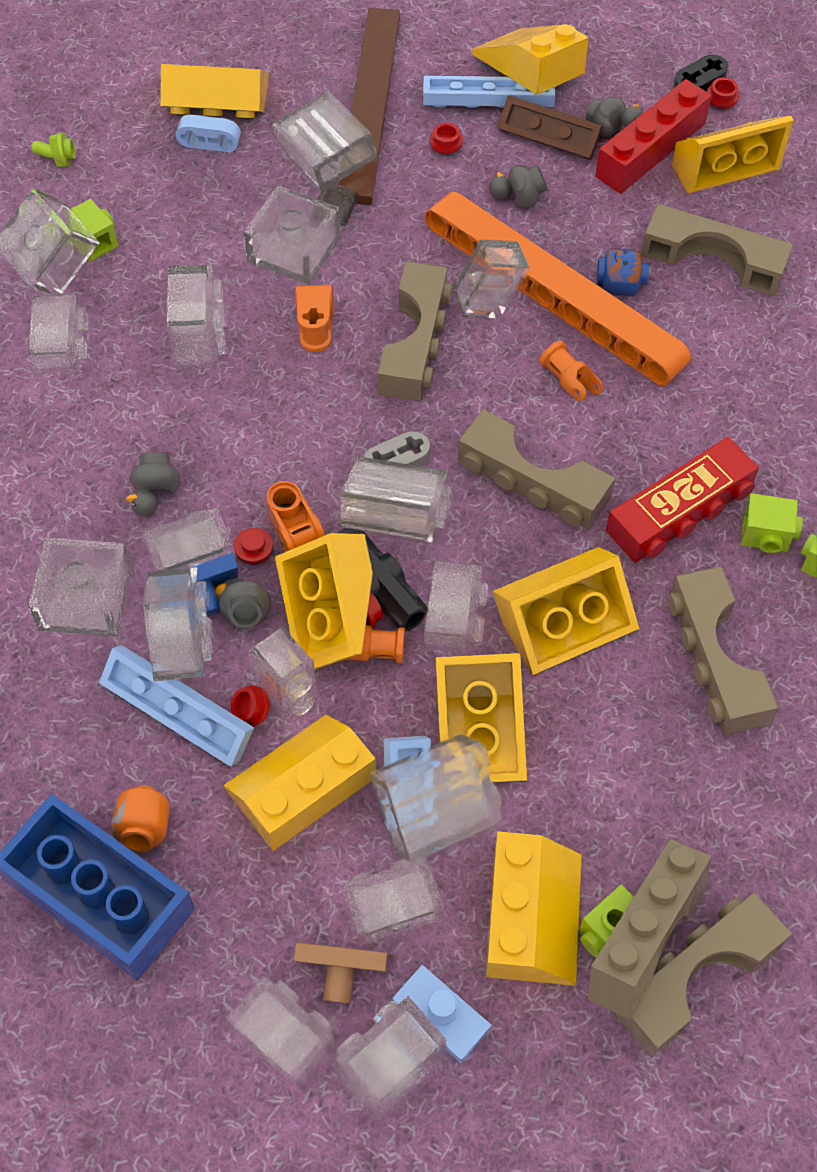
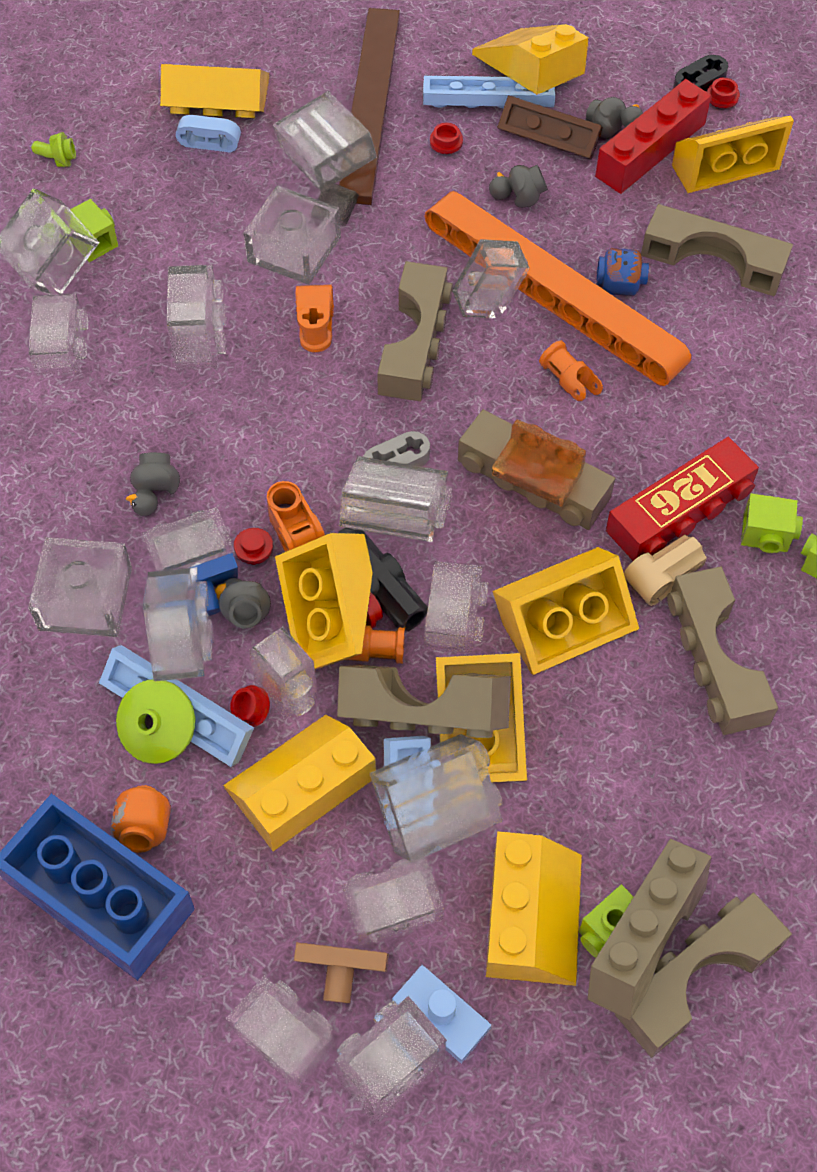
(171, 716): none -> lime dish
(468, 703): none -> dark tan arch
(540, 462): none -> clear orange bracket
(655, 574): none -> tan piece

